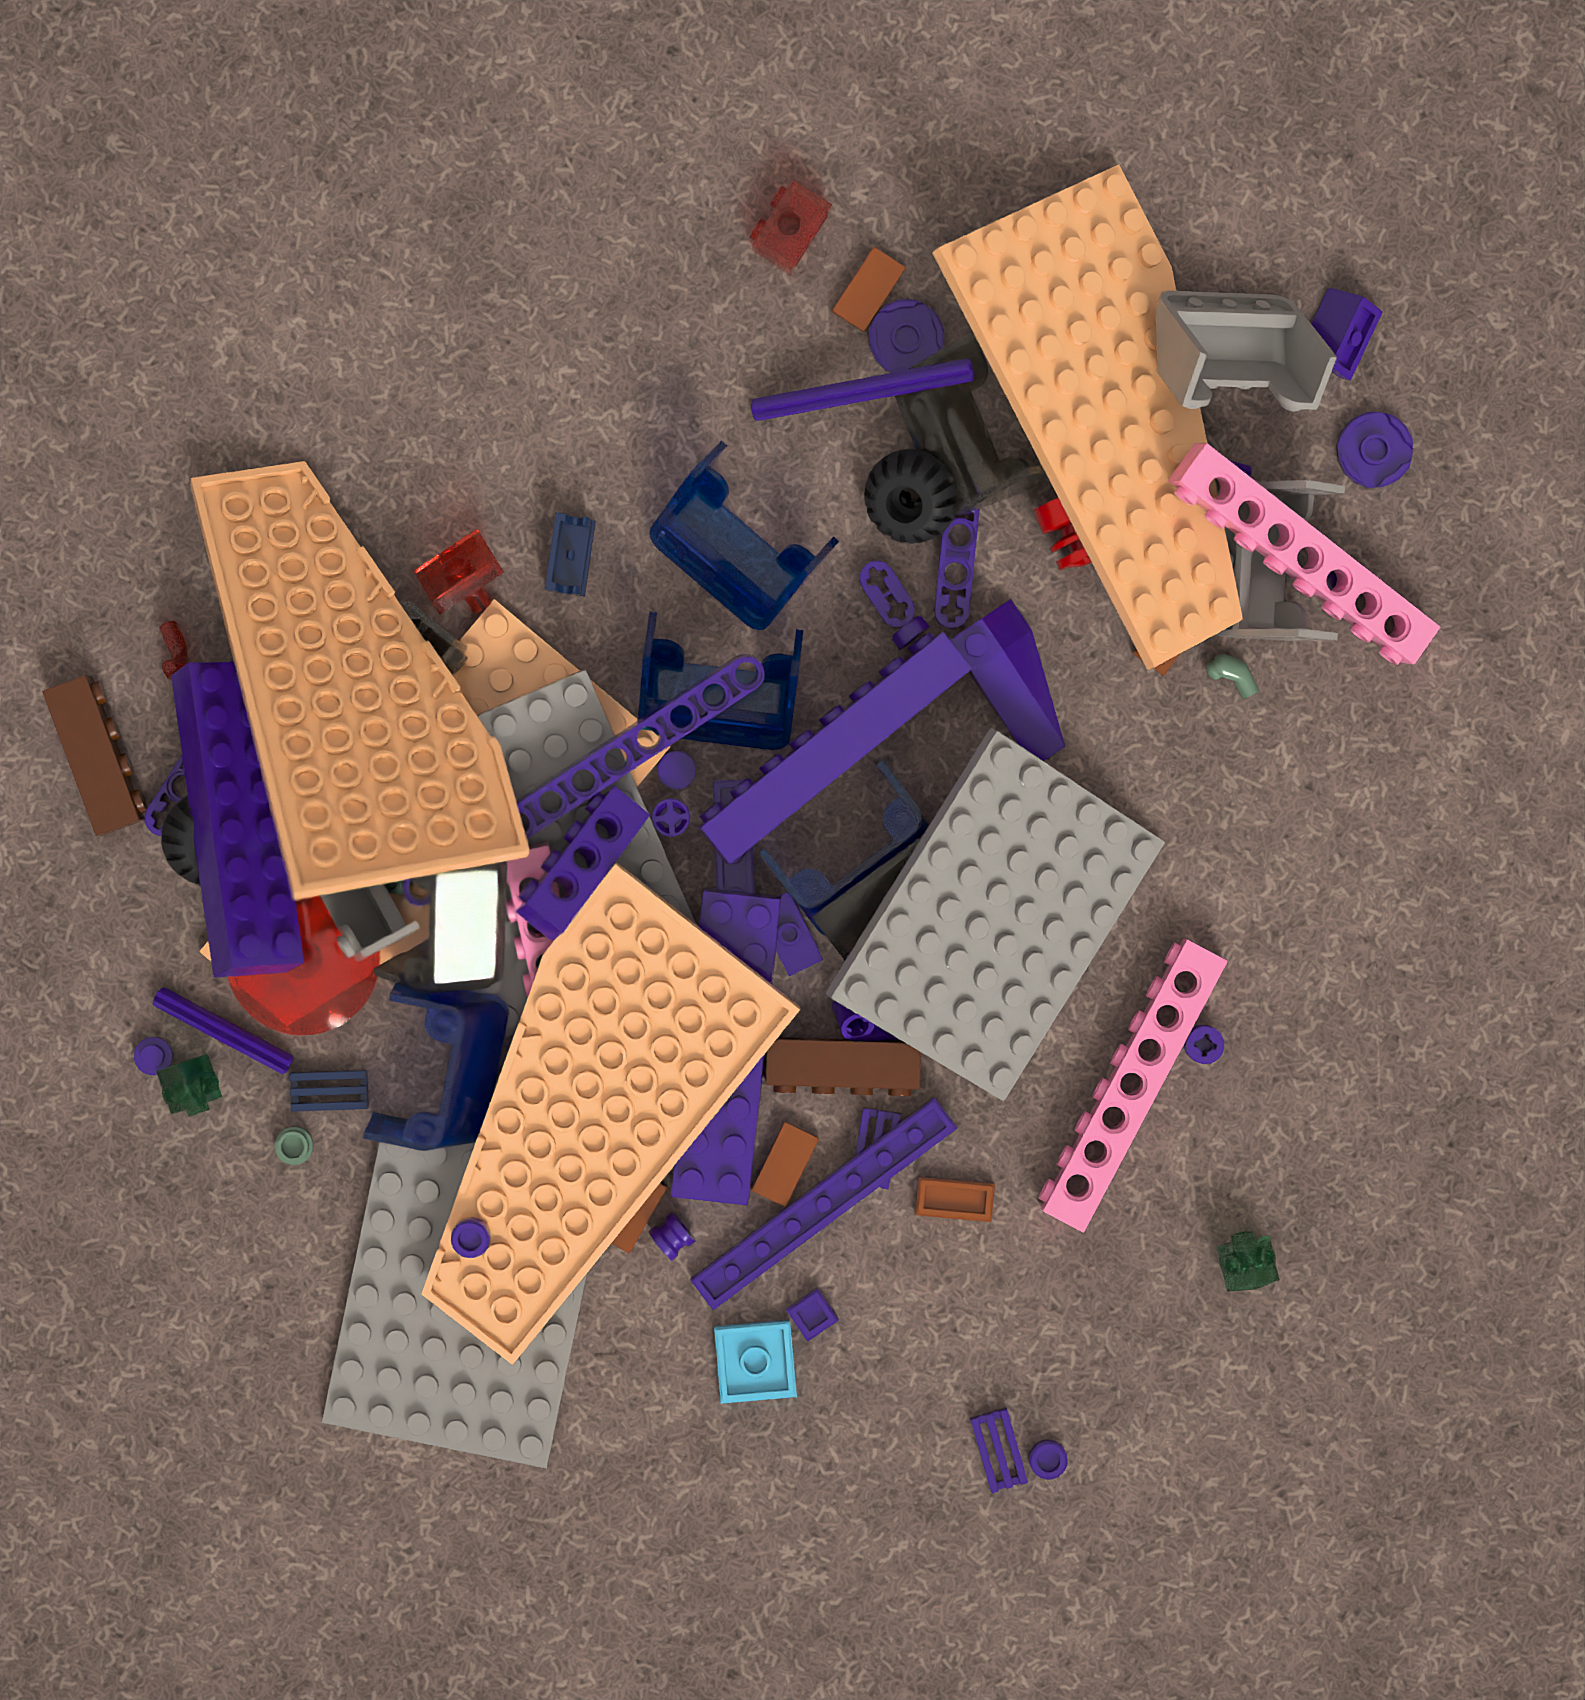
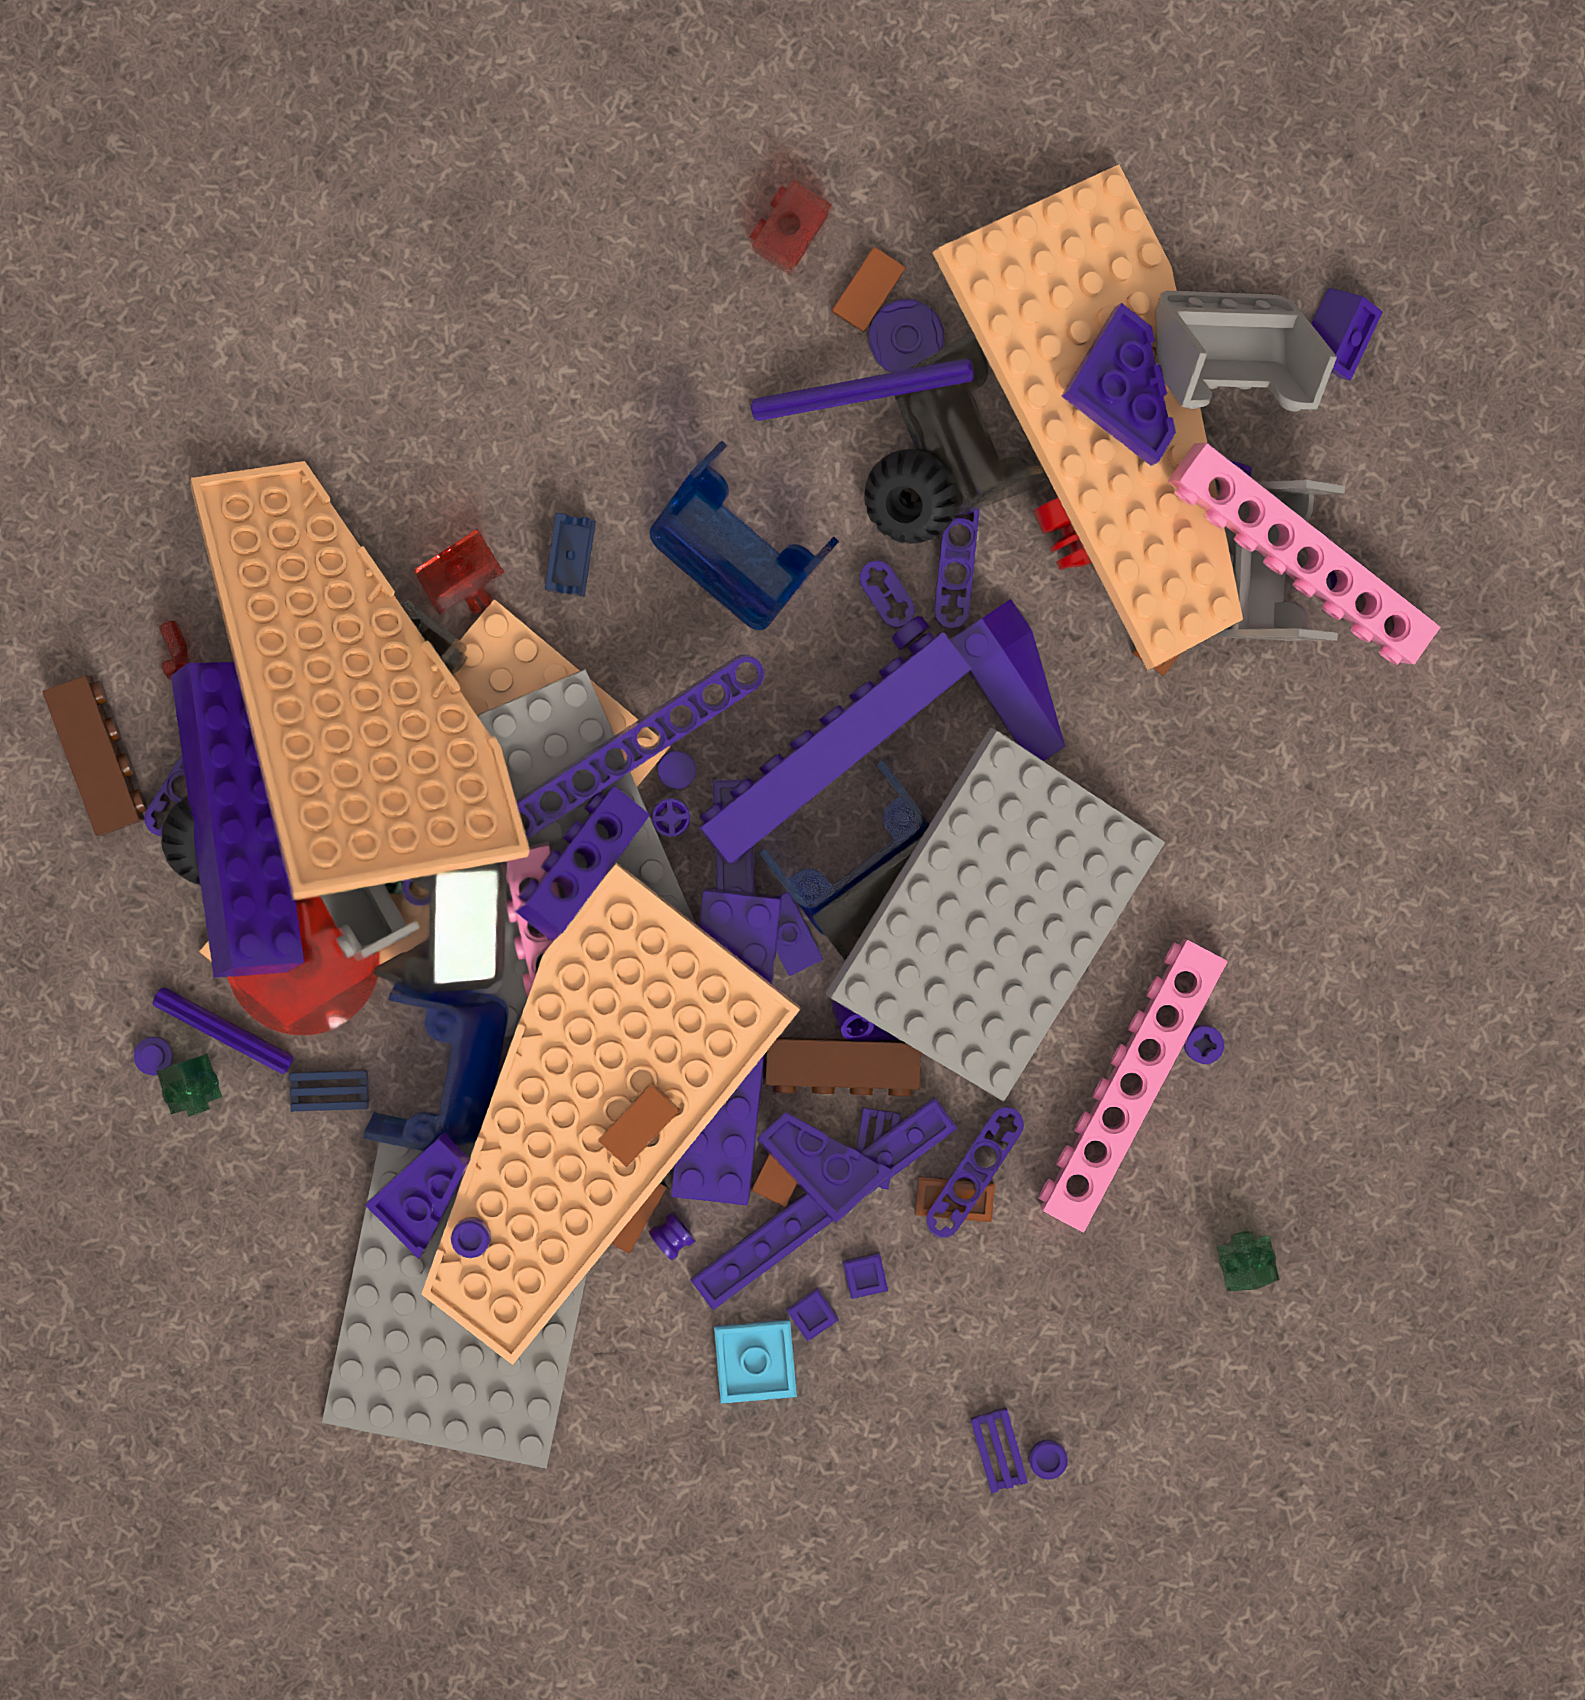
(294, 1145): sand green plate -> none
(420, 1194): none -> dark purple wing
(639, 1124): none -> dark orange tile
(755, 721): clear blue windscreen -> none
(821, 1166): none -> dark purple wing
(865, 1275): none -> dark purple tile
(971, 1170): none -> dark purple beam
(1124, 386): none -> dark purple plate
(1235, 670): sand green arm -> none
(1365, 458): dark purple tile -> none

